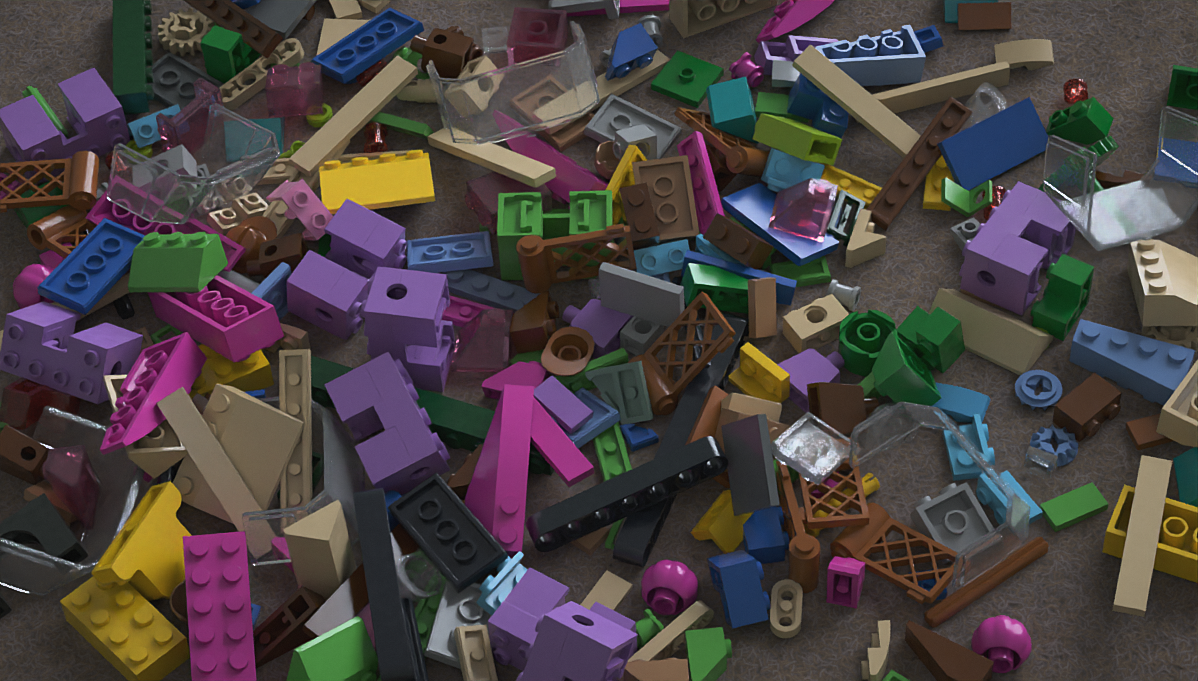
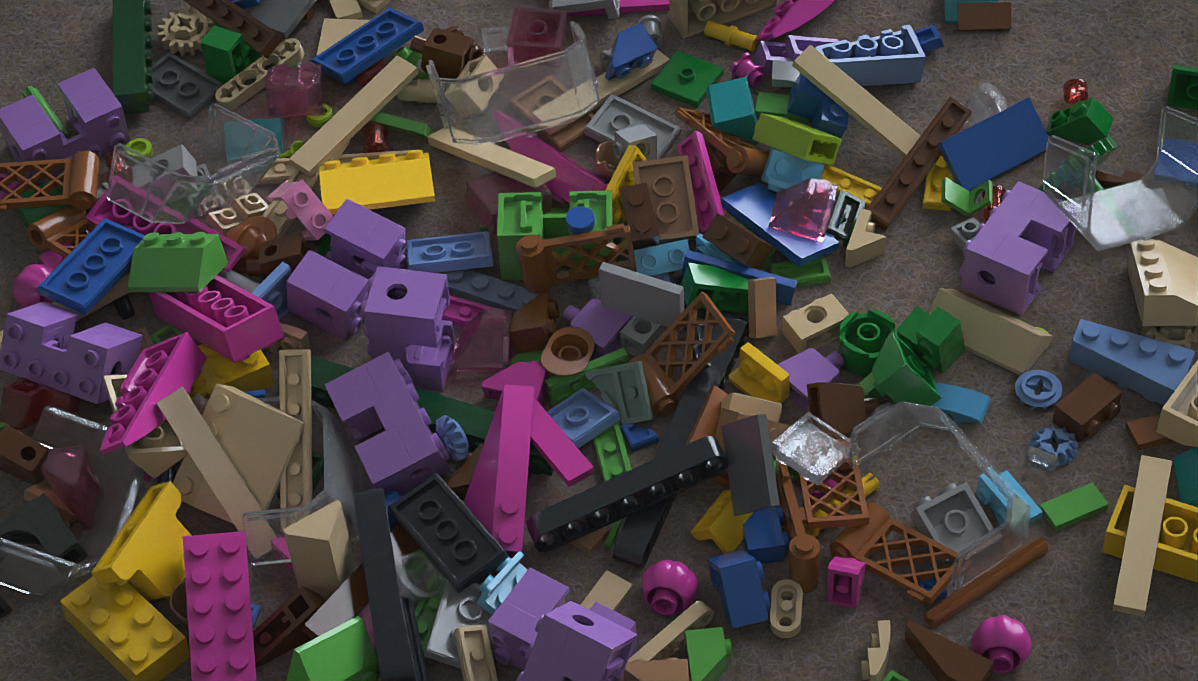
(146, 128): medium azure bracket -> none
(190, 123): clear pink panel -> none
(452, 437): none -> medium blue gear
(562, 404): medium lavender tile -> none
(580, 220): none -> blue tile
(647, 628): bright green brick -> none
(731, 35): none -> yellow pin
(844, 294): light grey bush -> none
(942, 88): tan tile -> none
(960, 462): medium azure bracket -> none
(1028, 53): tan slope -> none
(1063, 297): green brick -> none

